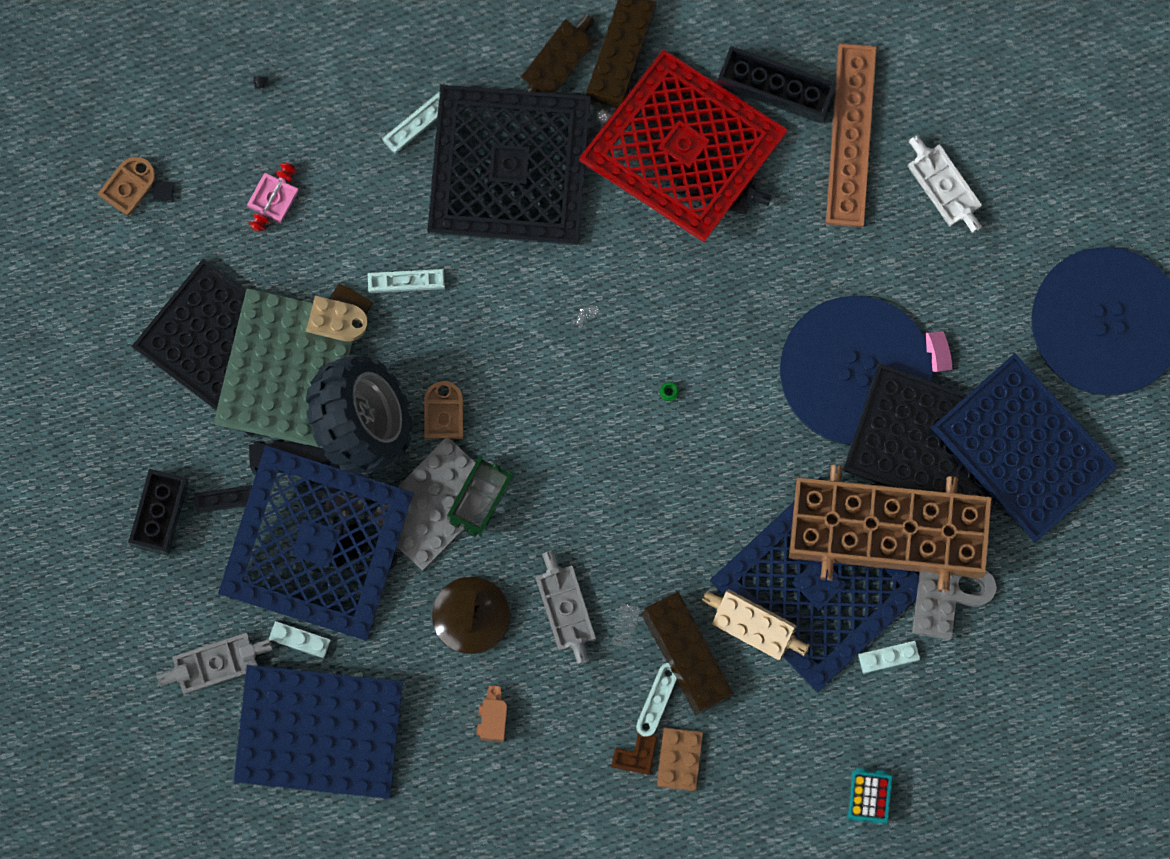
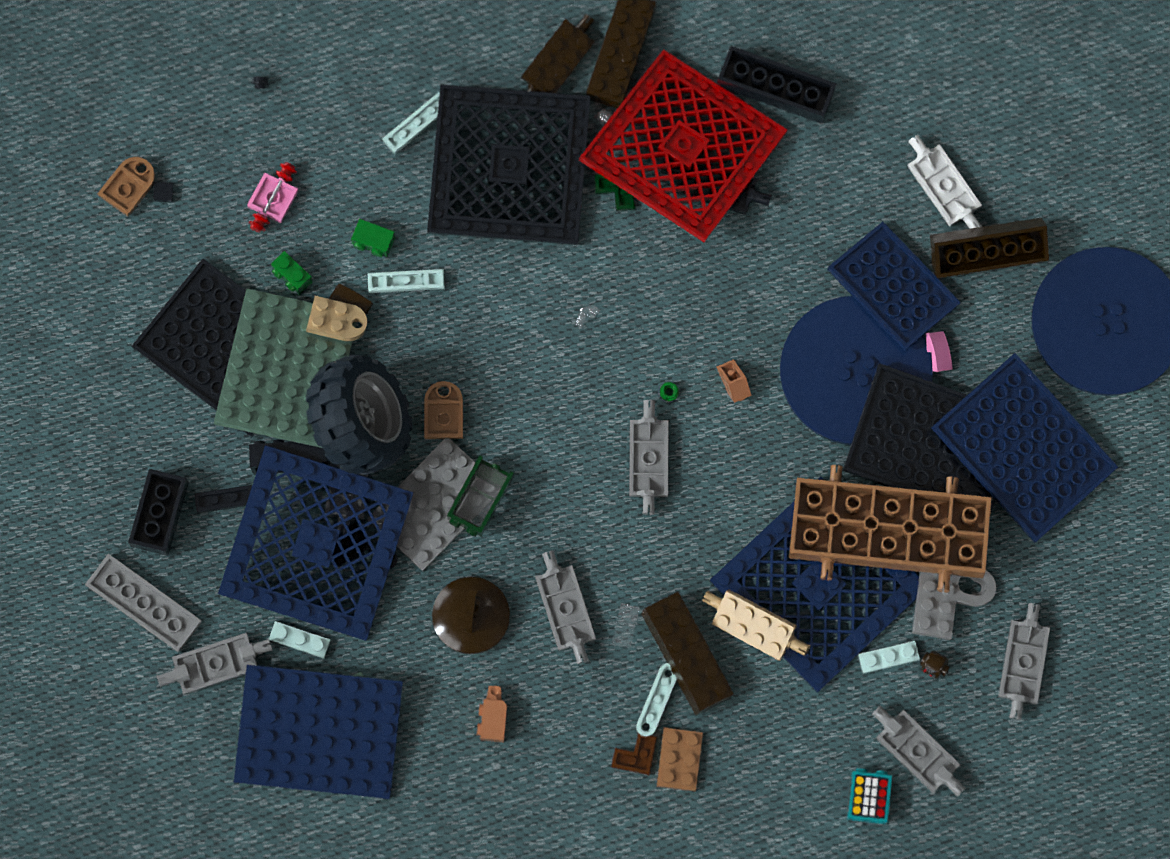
(143, 603): none -> light grey plate
(291, 272): none -> green brick
(372, 238): none -> green brick
(623, 200): none -> dark green tile
(648, 458): none -> light grey plate
(734, 381): none -> nougat slope
(850, 135): nougat plate -> none
(893, 286): none -> dark blue plate
(918, 751): none -> light grey plate
(935, 664): none -> dark brown head
(989, 247): none -> dark brown brick
(1024, 662): none -> light grey plate

